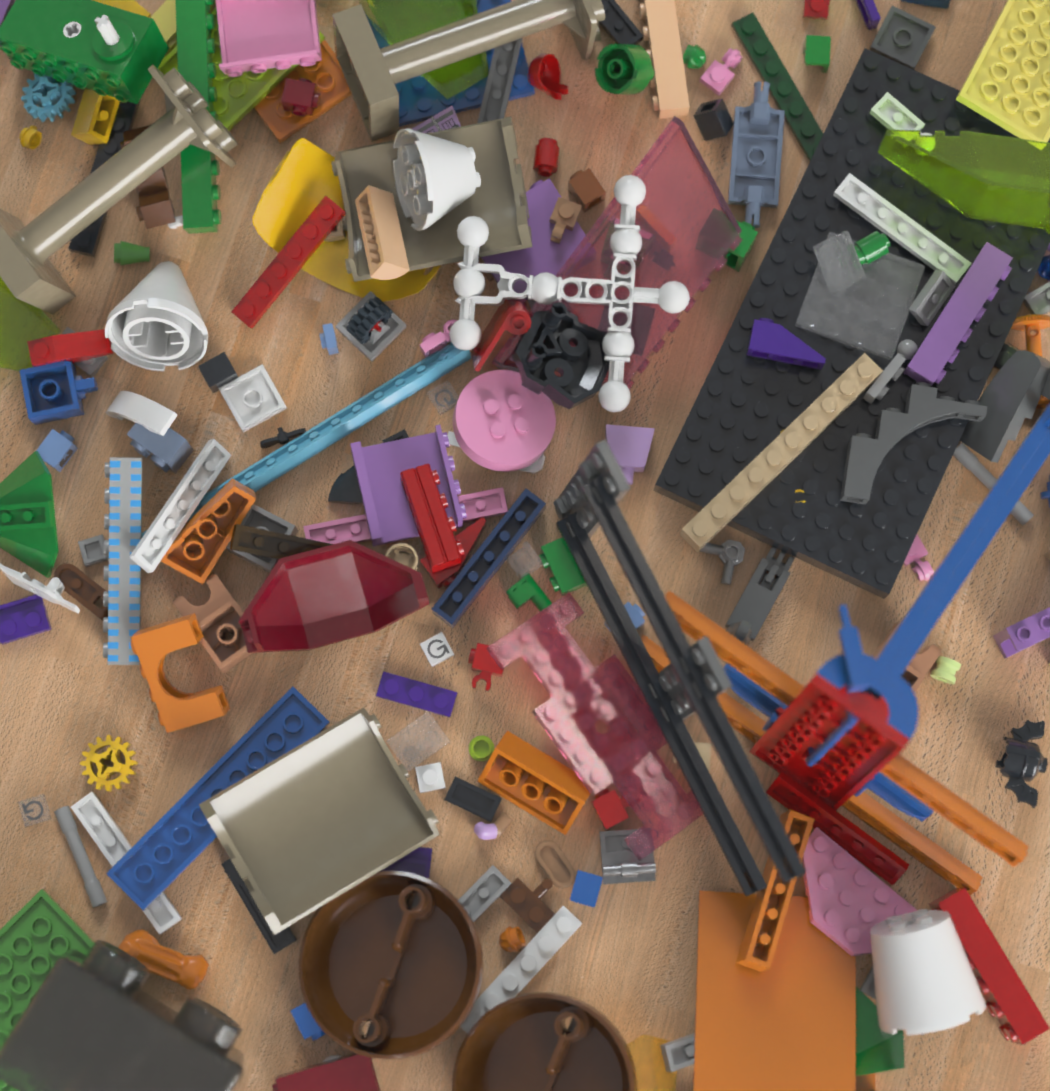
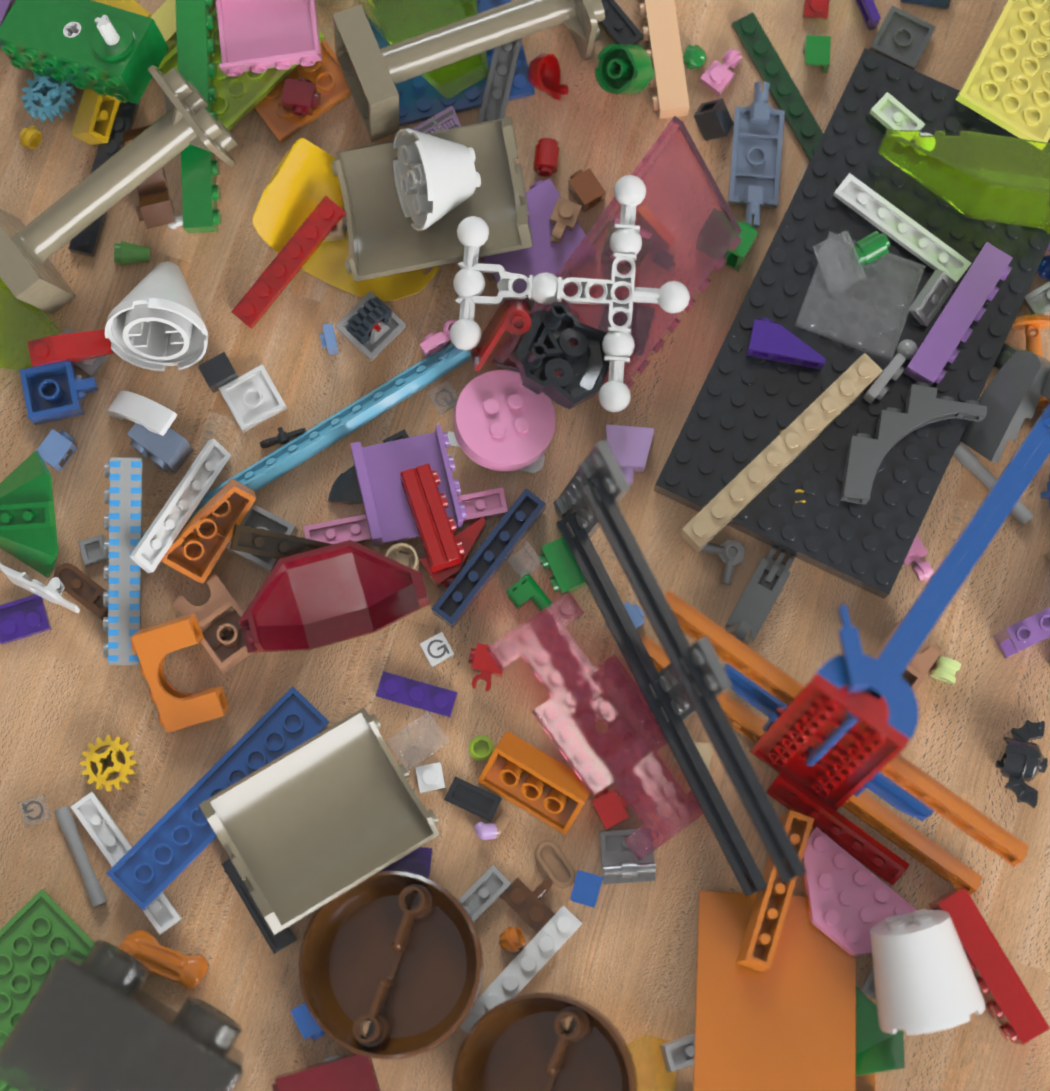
(381, 234): light nougat brick -> none

